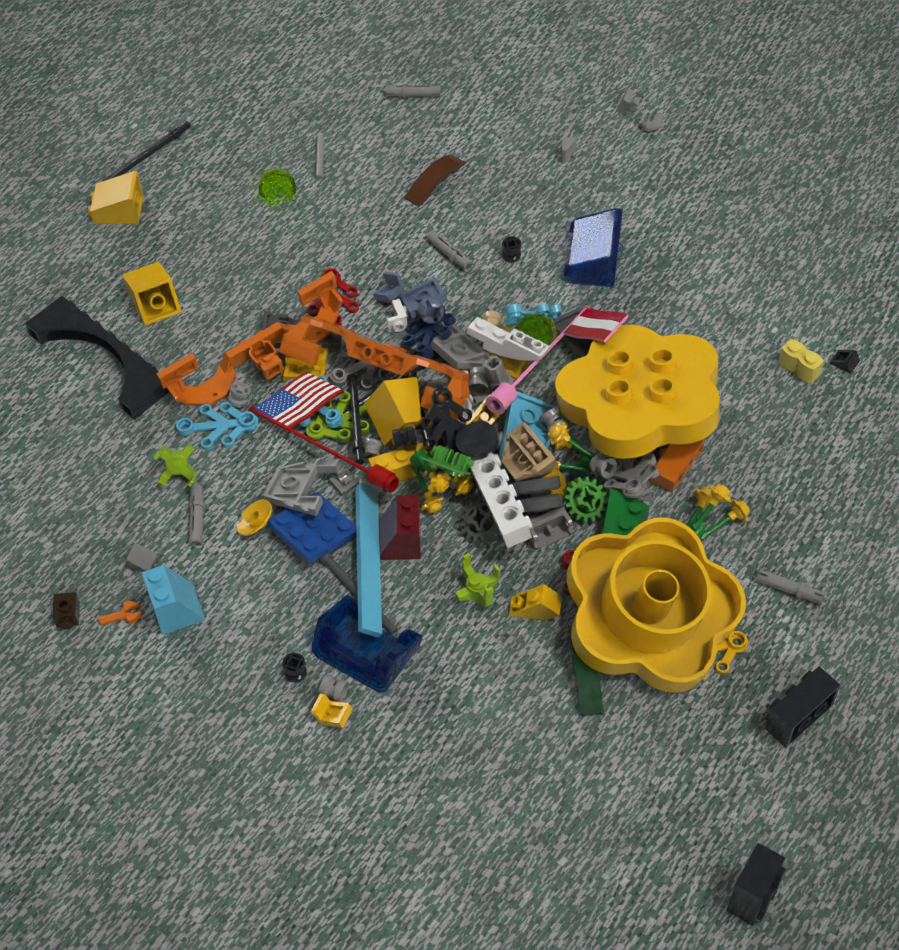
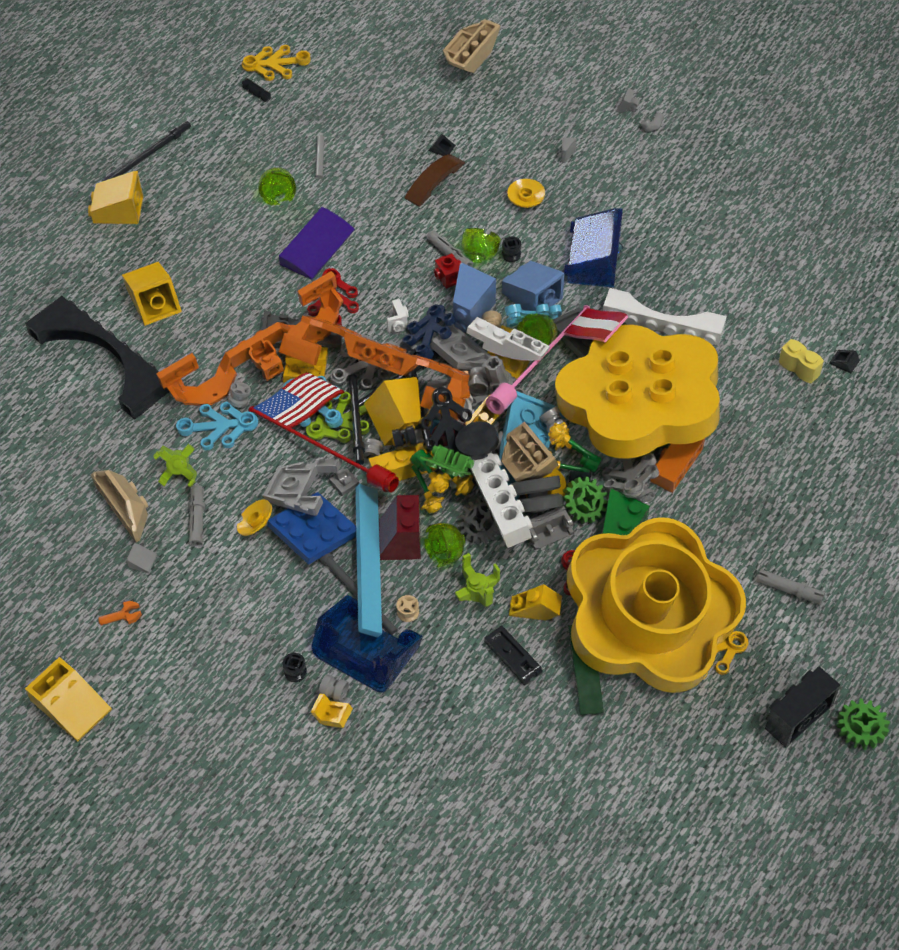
(66, 610): dark brown brick -> none
(67, 699): none -> yellow slope
(123, 500): none -> tan wedge
(172, 599): medium azure slope -> none
(255, 63): none -> yellow plant
(256, 90): none -> black axle
(315, 243): none -> dark purple slope
(391, 289): sand blue bracket -> none
(409, 603): none -> tan wheel
(412, 90): light grey pin -> none
(425, 301): sand blue plate -> none
(442, 146): none -> black slope
(444, 539): none -> clear neon green cylinder
(447, 270): none -> red brick
(472, 45): none -> tan wedge
(473, 296): none -> medium blue slope
(479, 245): none -> clear neon green cylinder
(513, 654): none -> black plate
(526, 193): none -> yellow dish
(534, 285): none -> medium blue slope
(603, 466): light grey wheel -> none
(703, 325): none -> white arch
(711, 498): yellow plant -> none
(757, 885): black brick -> none
(859, 726): none -> bright green gear

